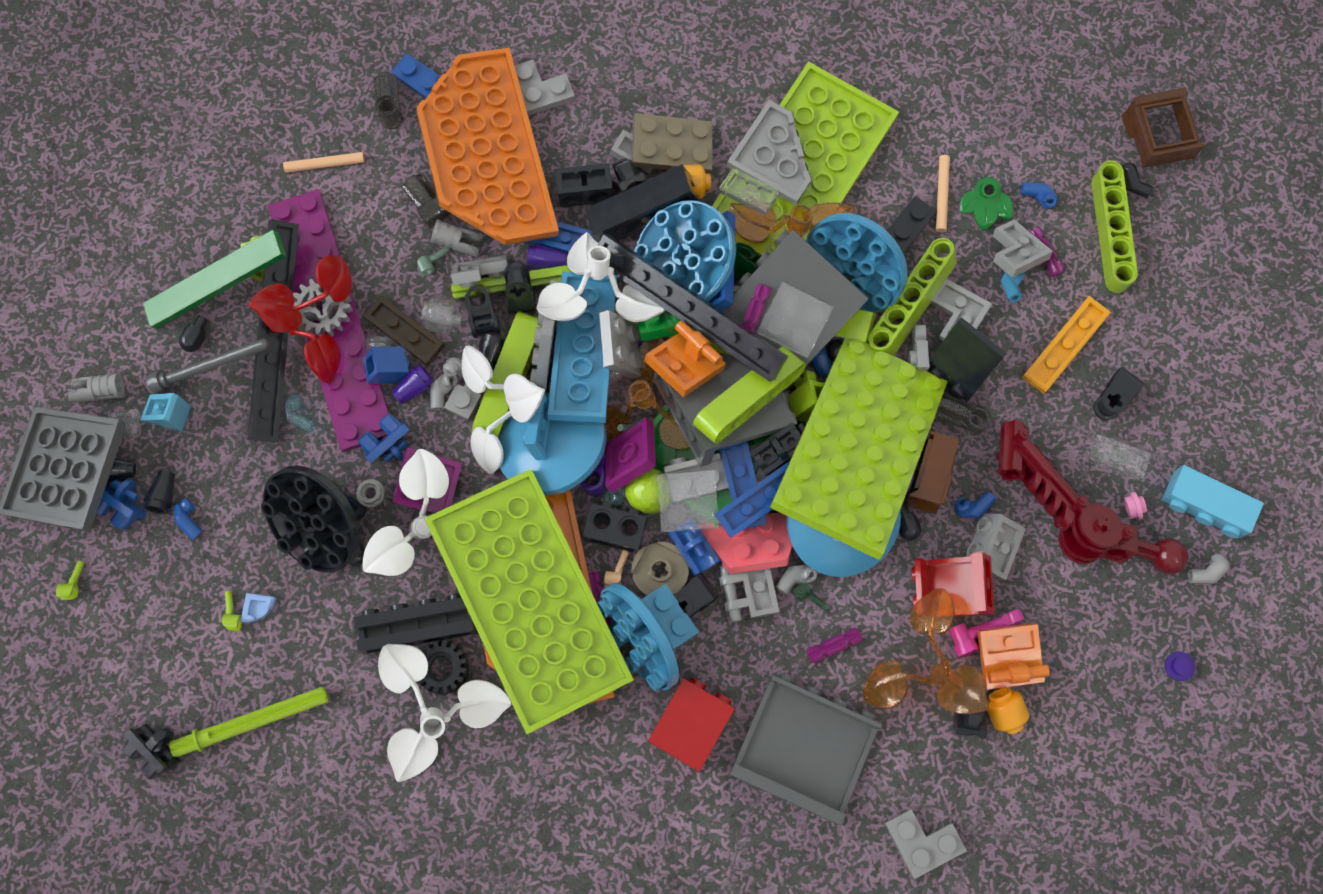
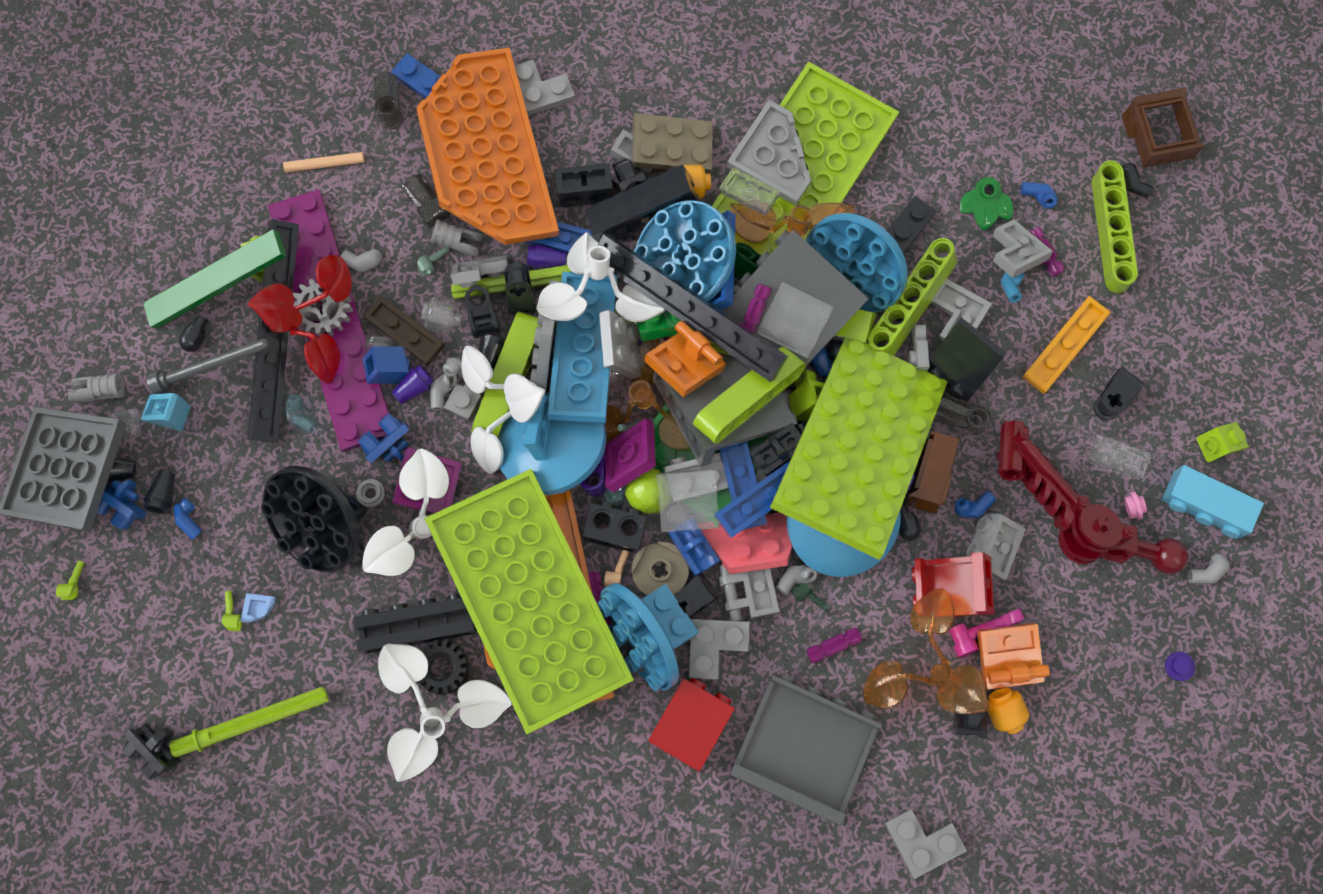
(363, 261): none -> light grey arm
(713, 637): none -> light grey plate
(942, 195): light nougat bar -> none
(1222, 441): none -> lime bracket

